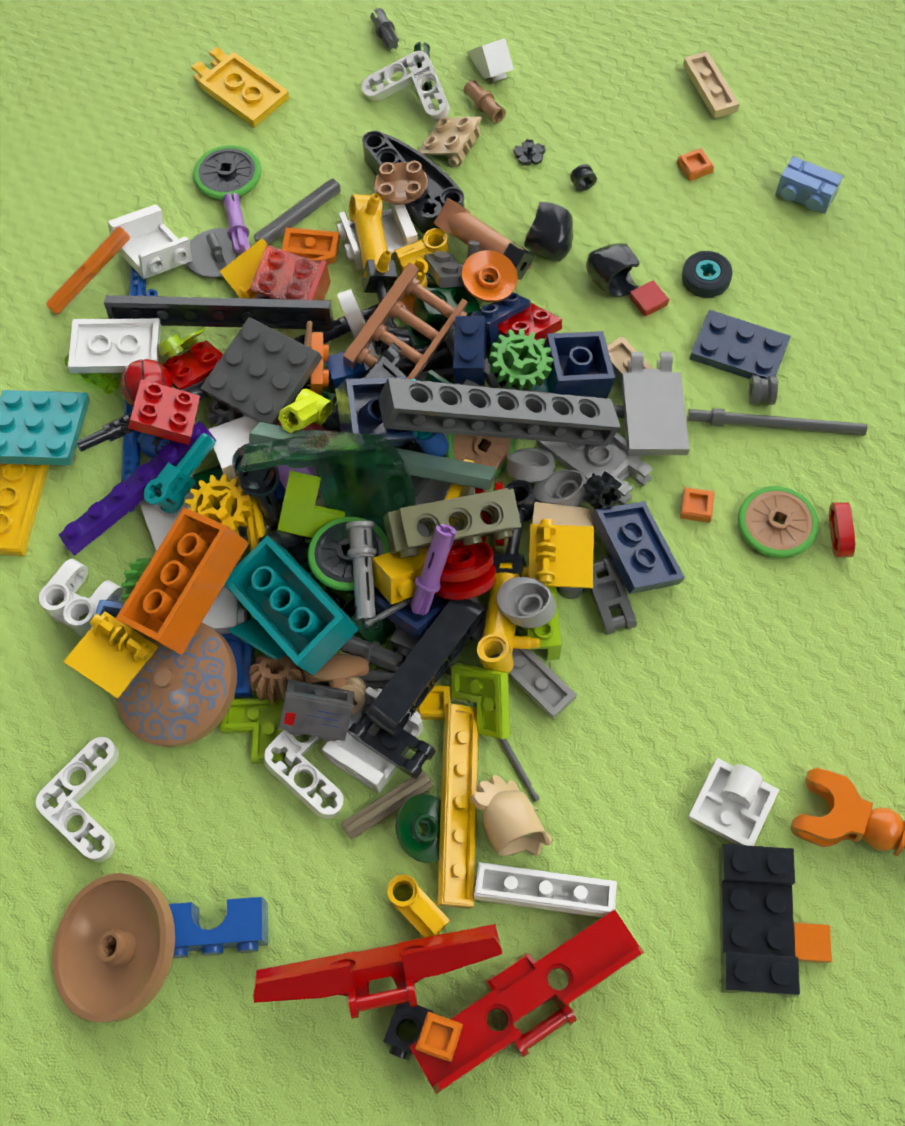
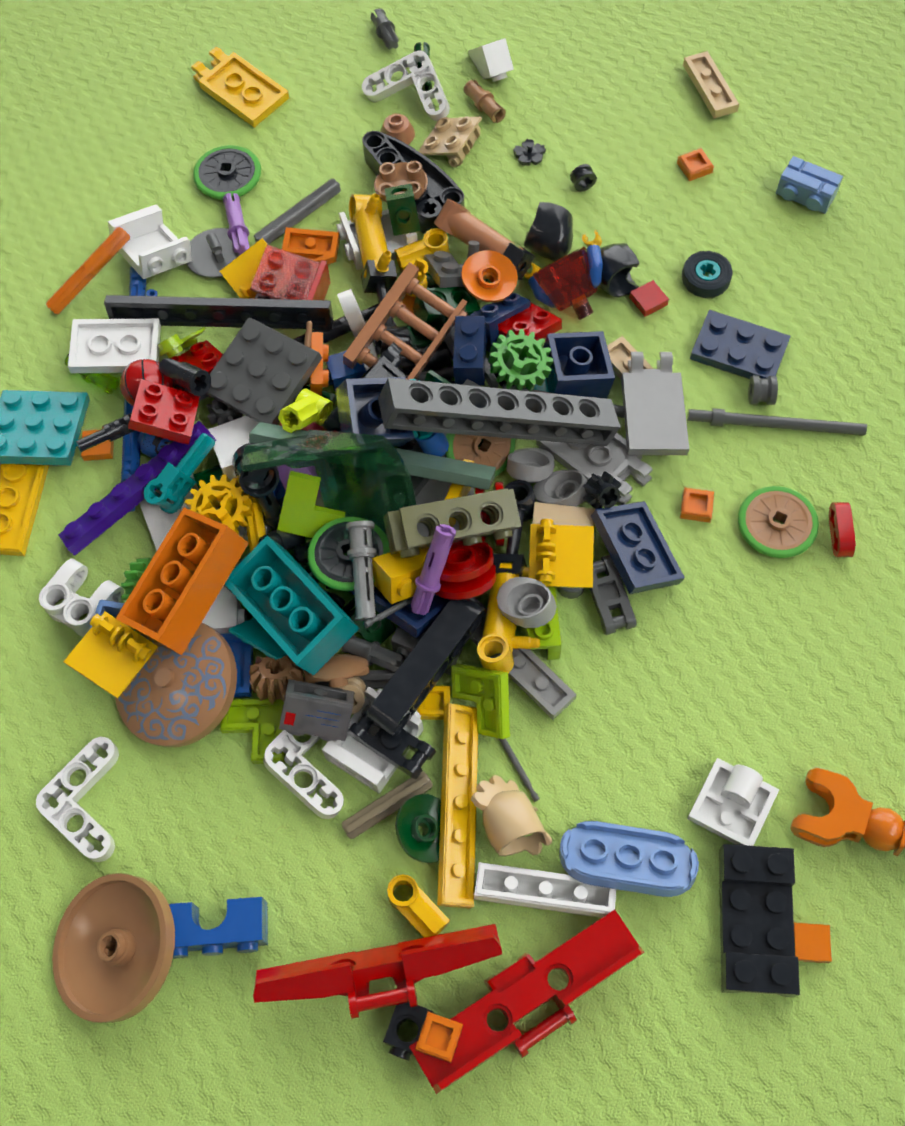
(99, 452): none -> orange tile
(186, 376): none -> black hinge
(399, 128): none -> nougat cone
(402, 209): none -> dark green bracket
(570, 278): none -> clear red torso
(628, 858): none -> medium blue tile

